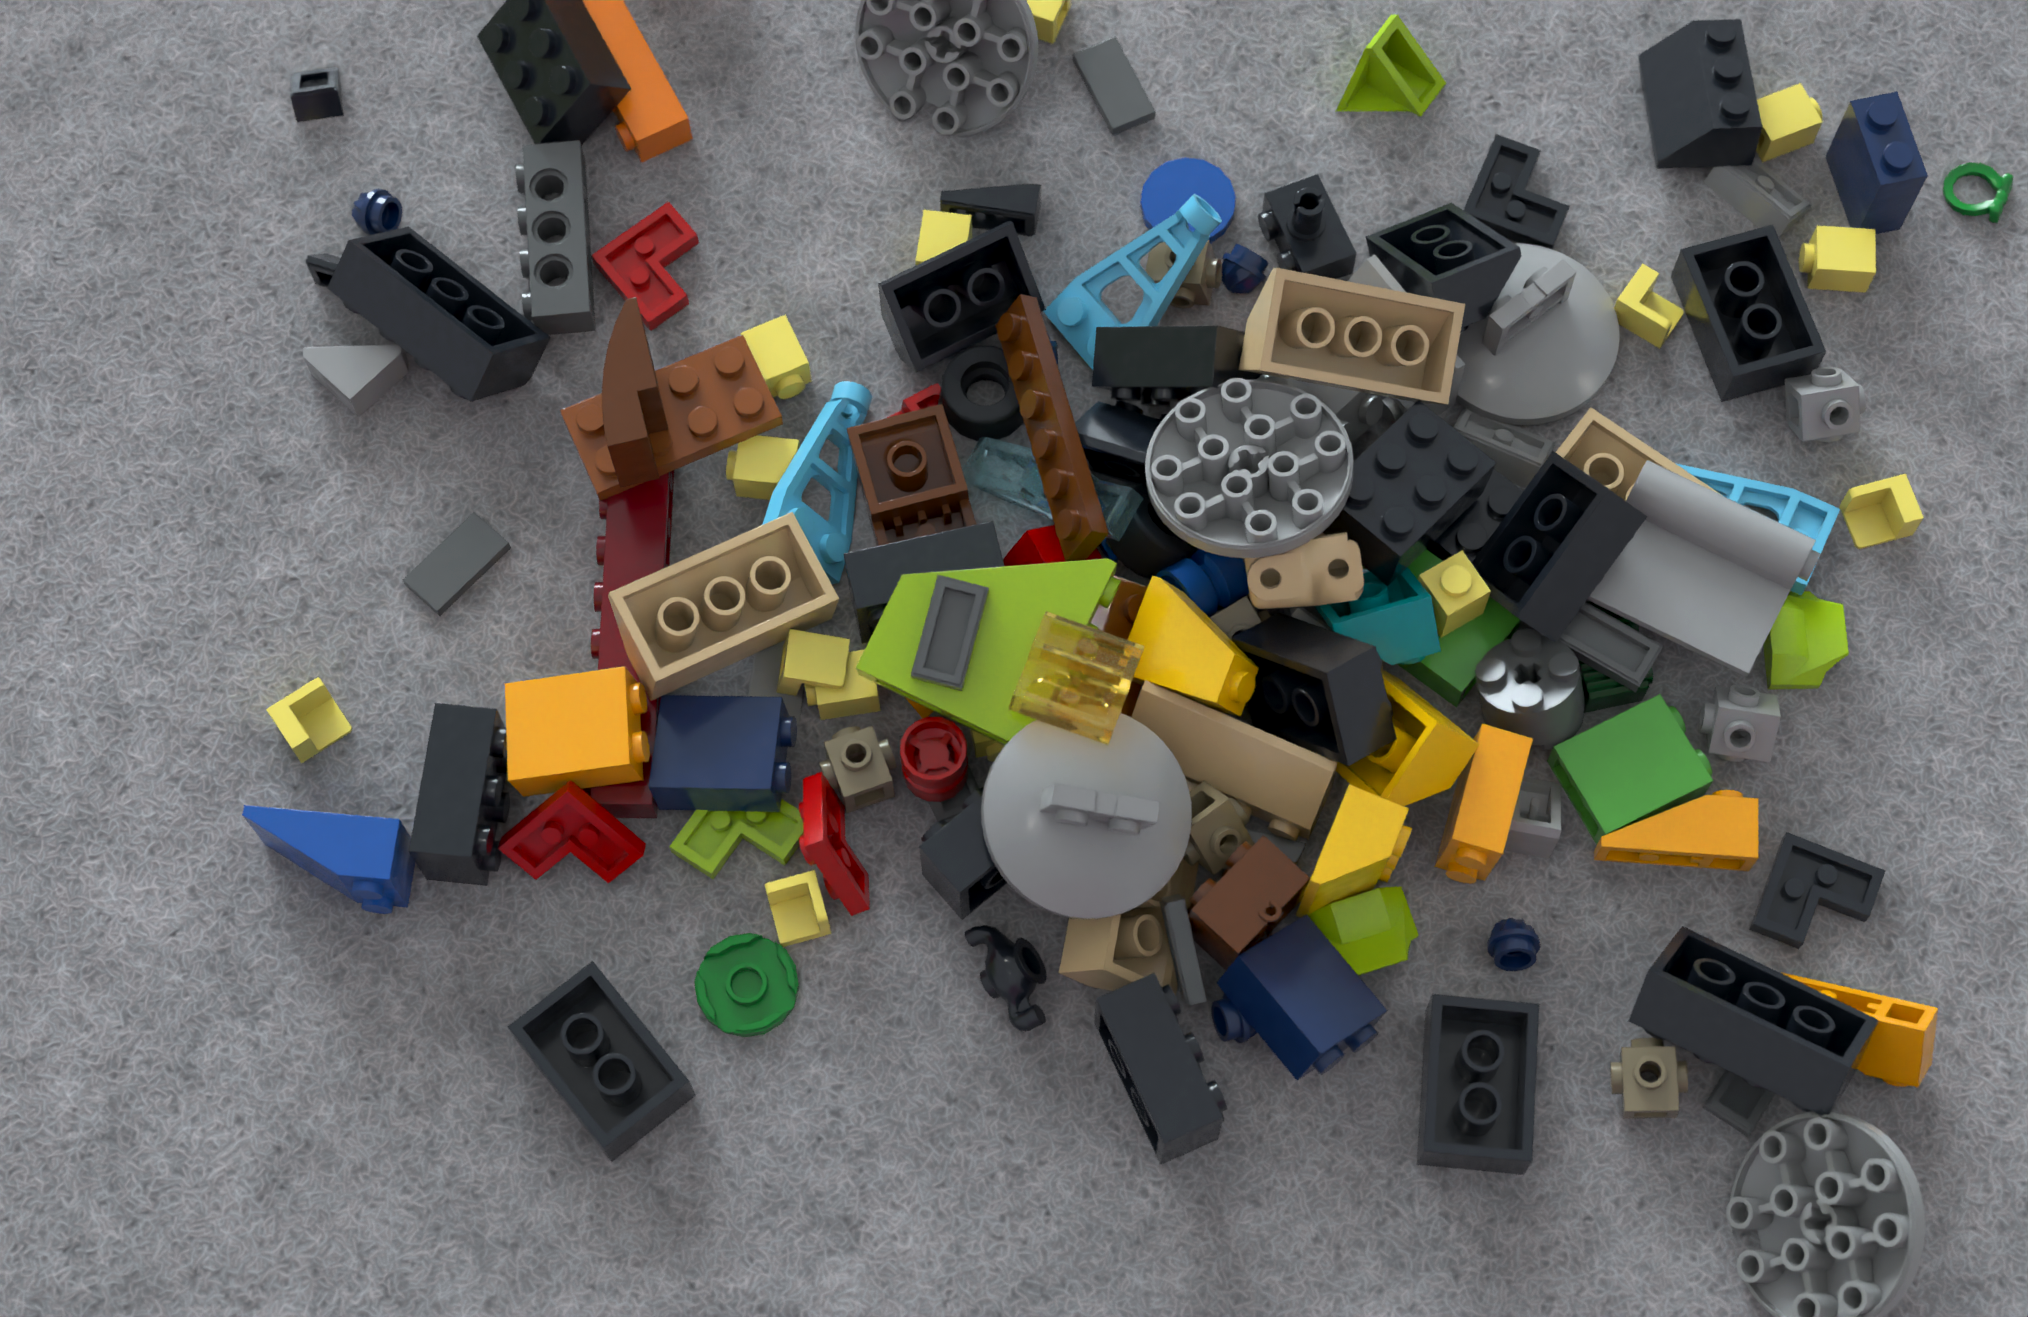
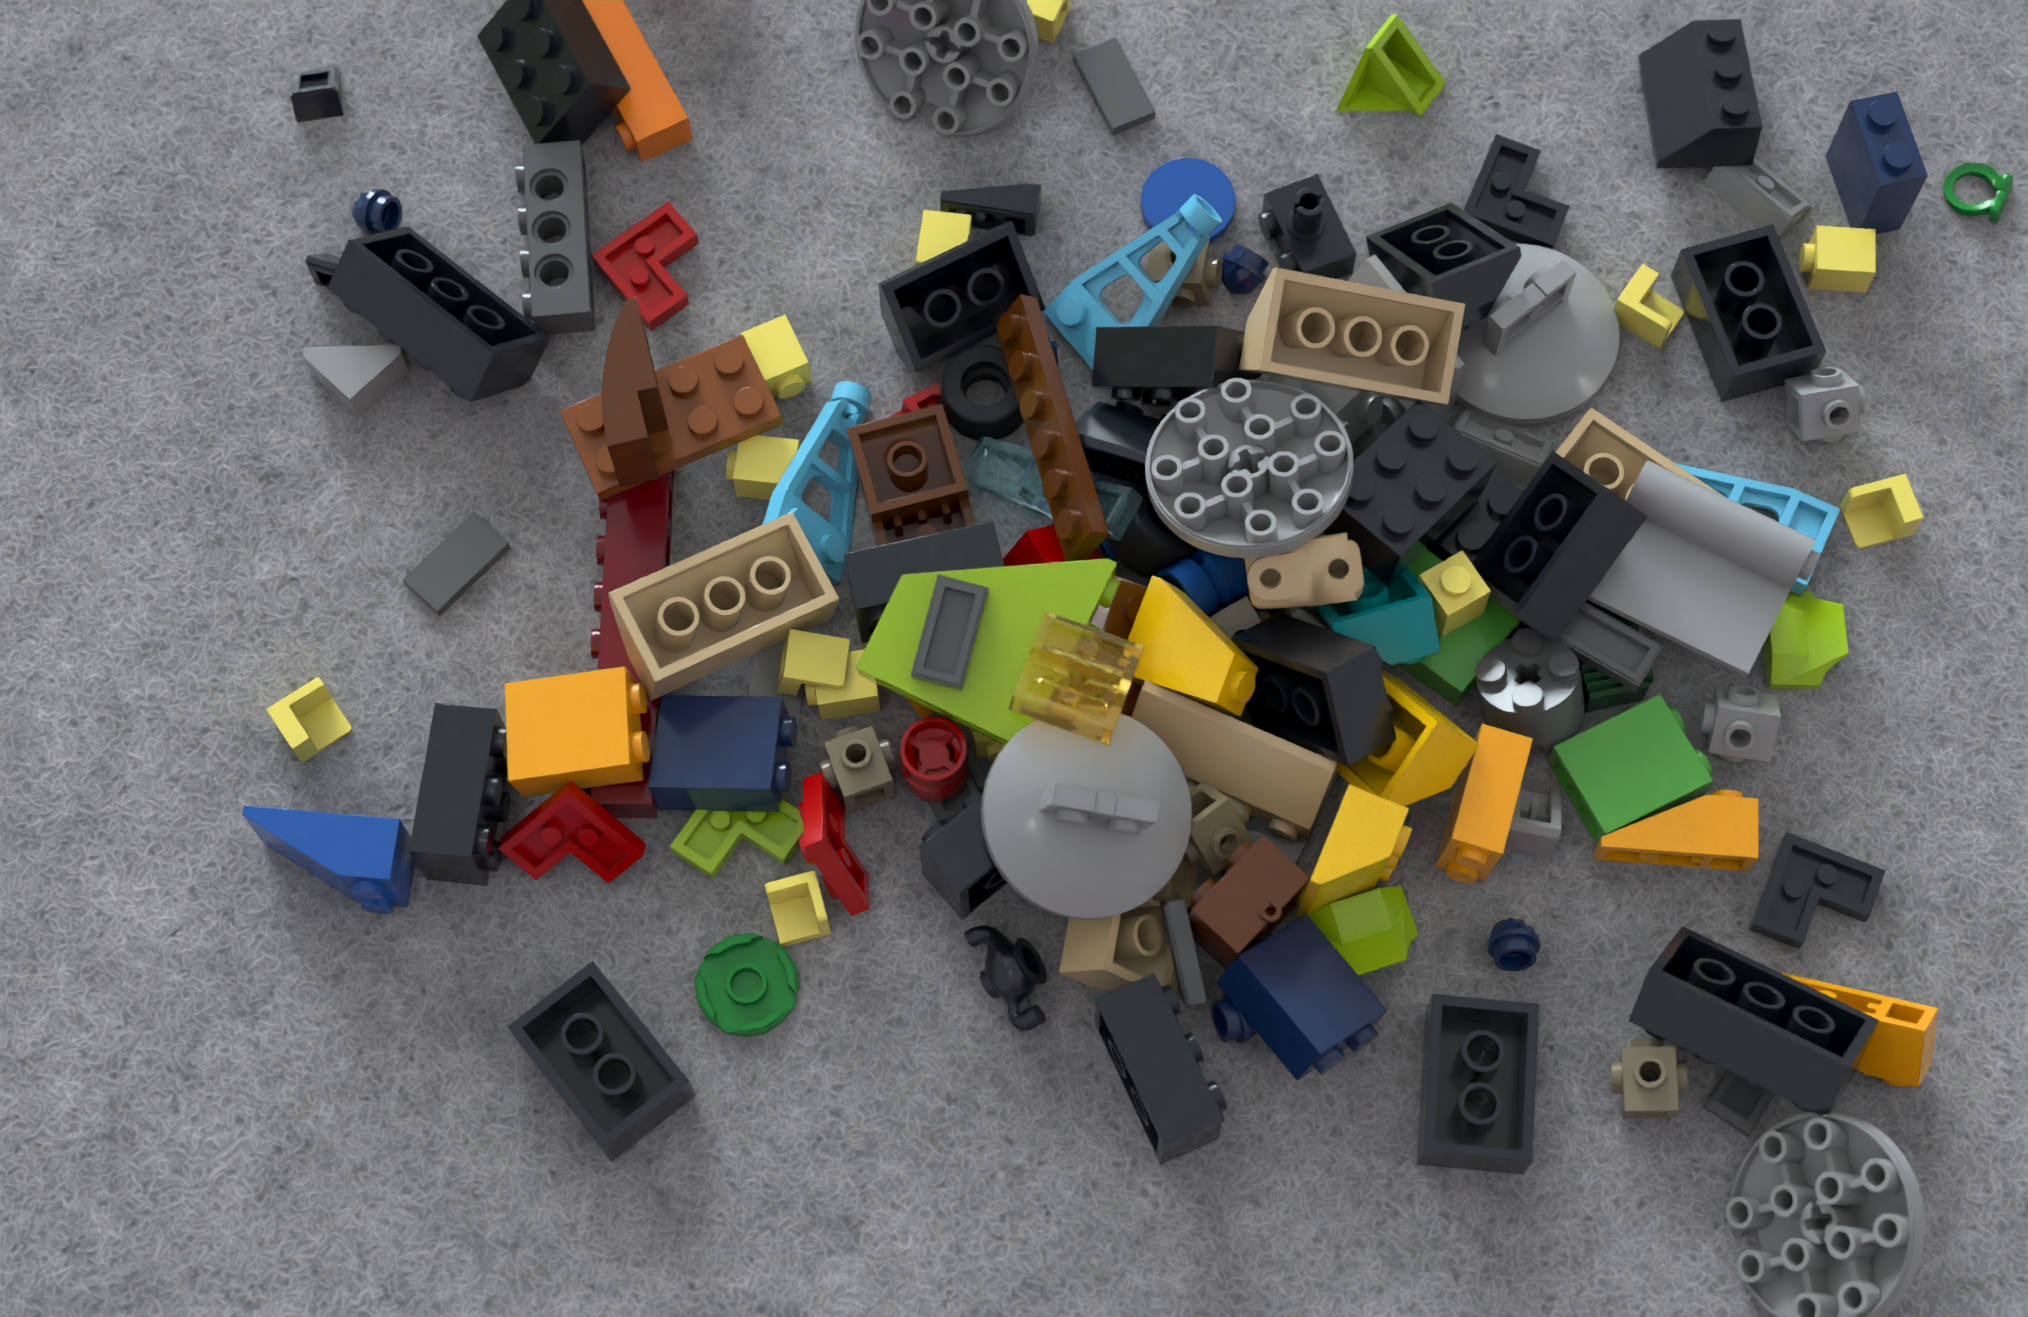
(1787, 121): light yellow brick -> none

